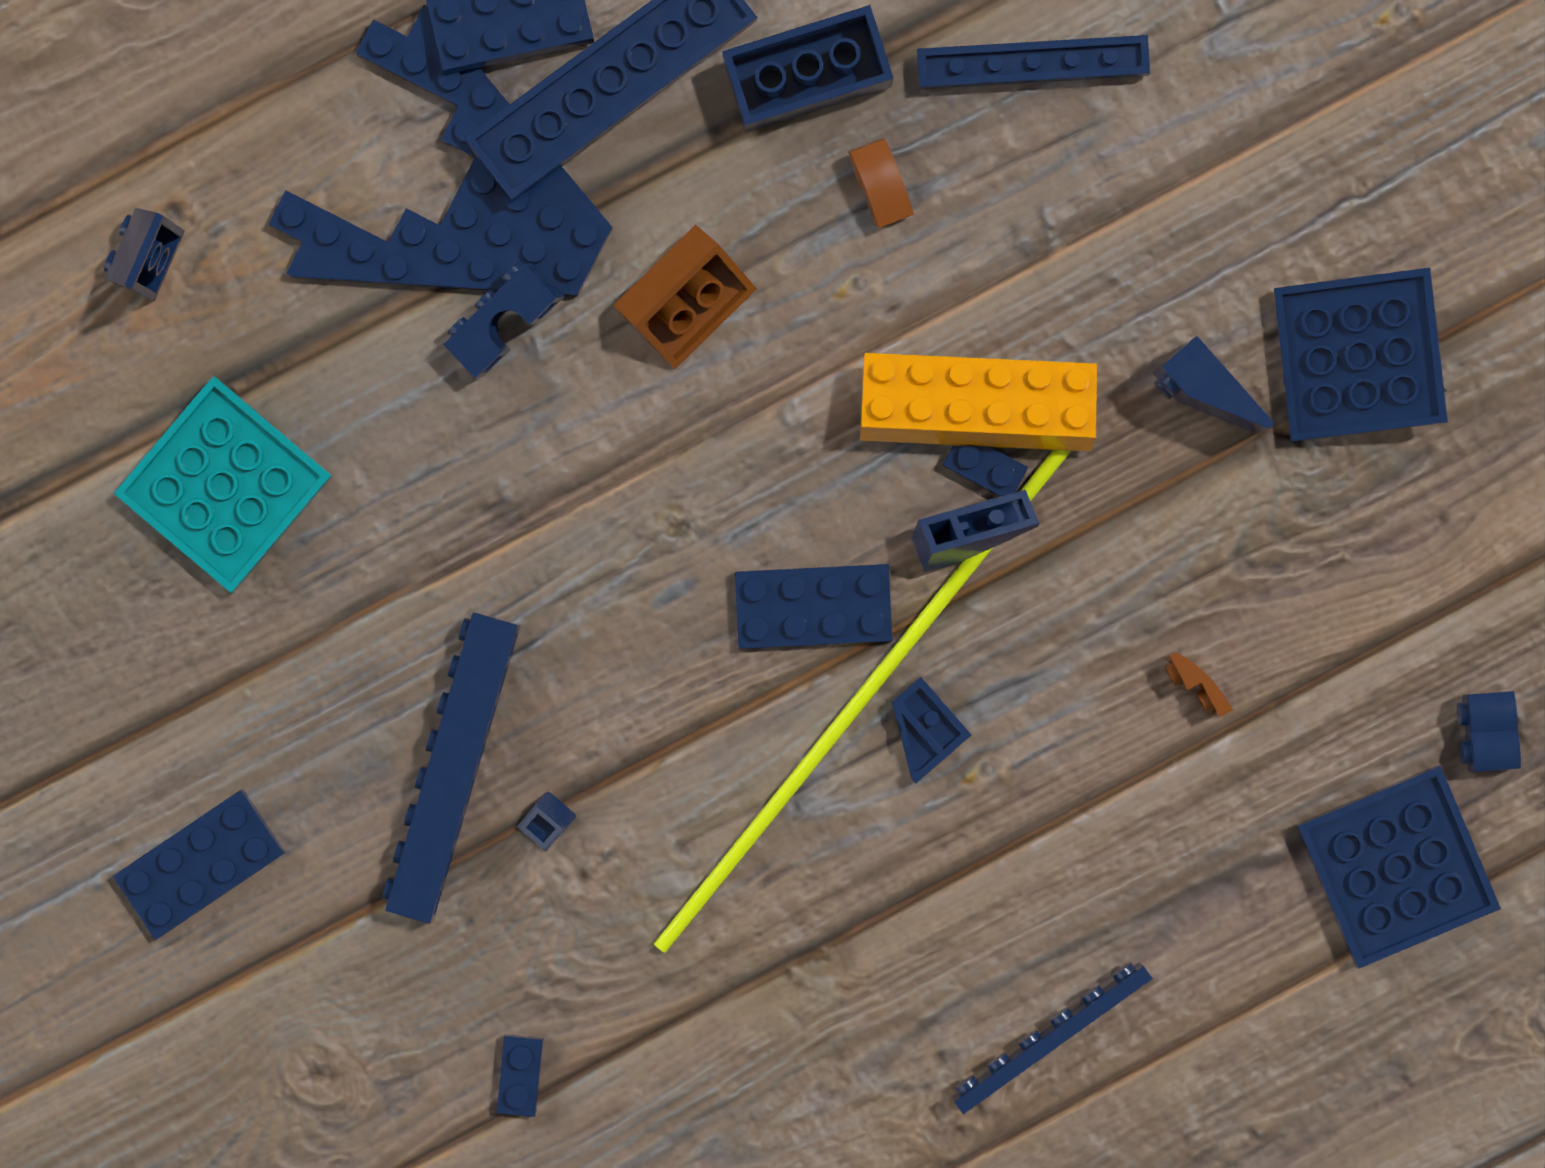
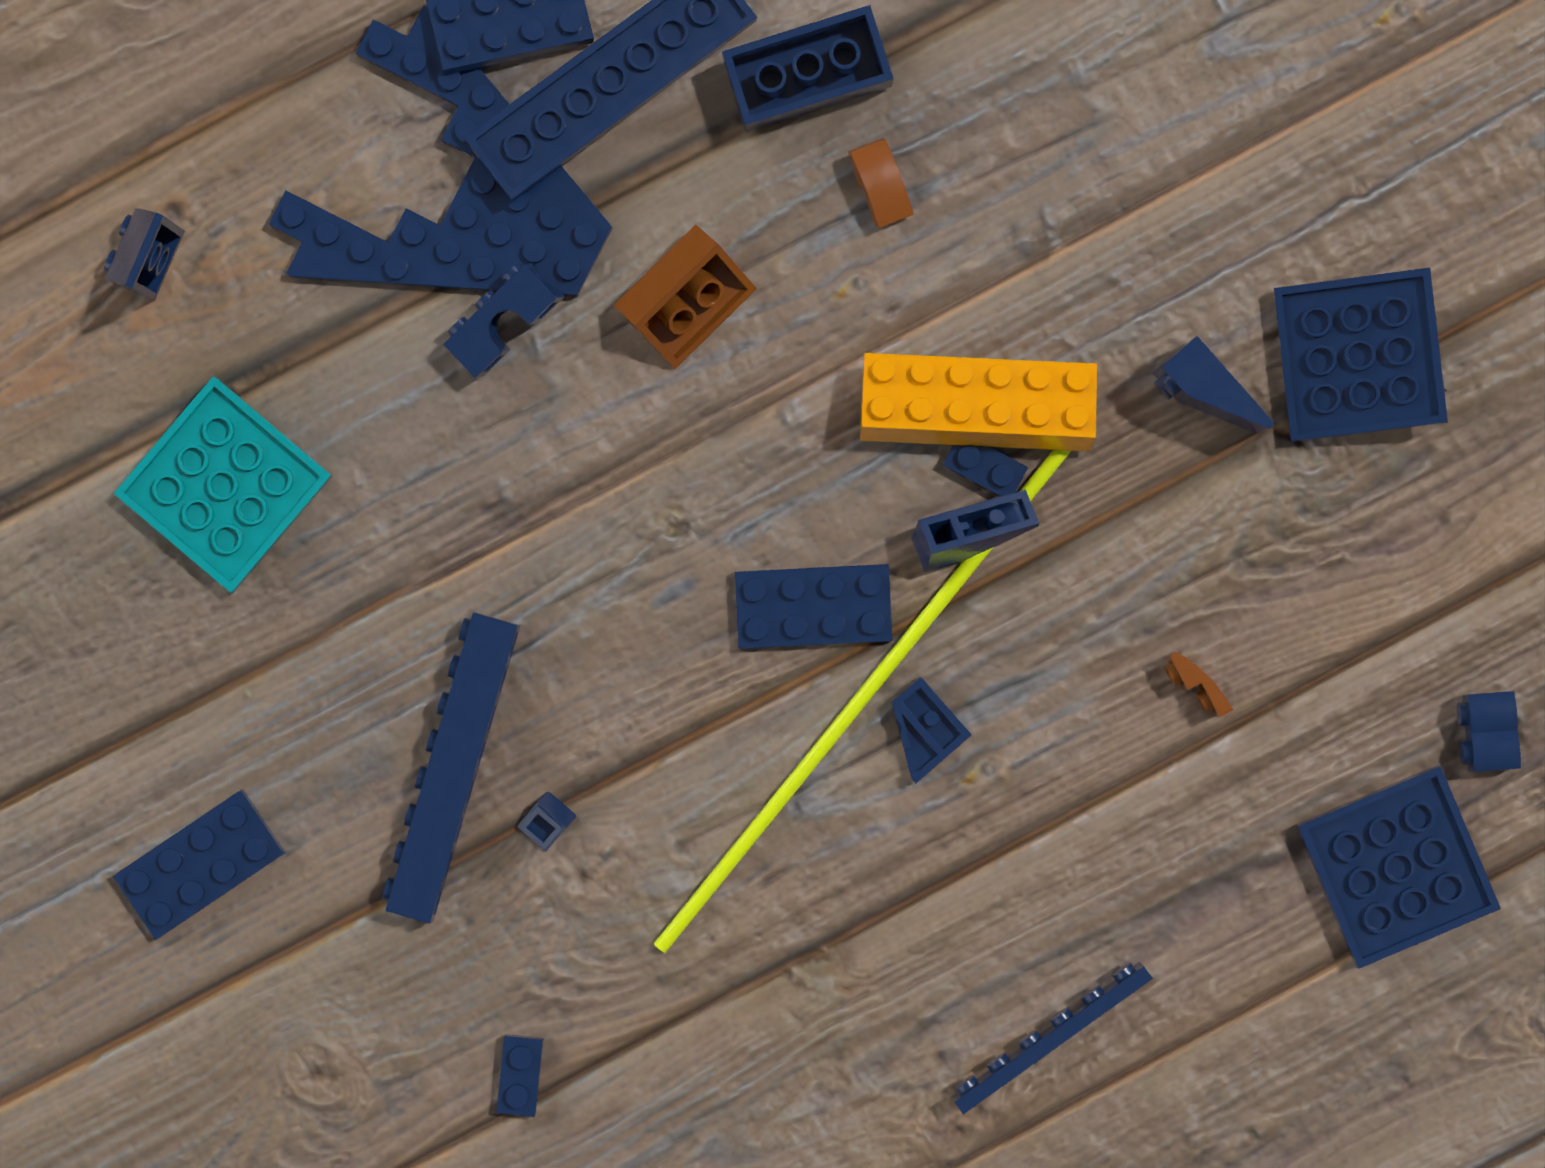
(1033, 62): dark blue plate -> none

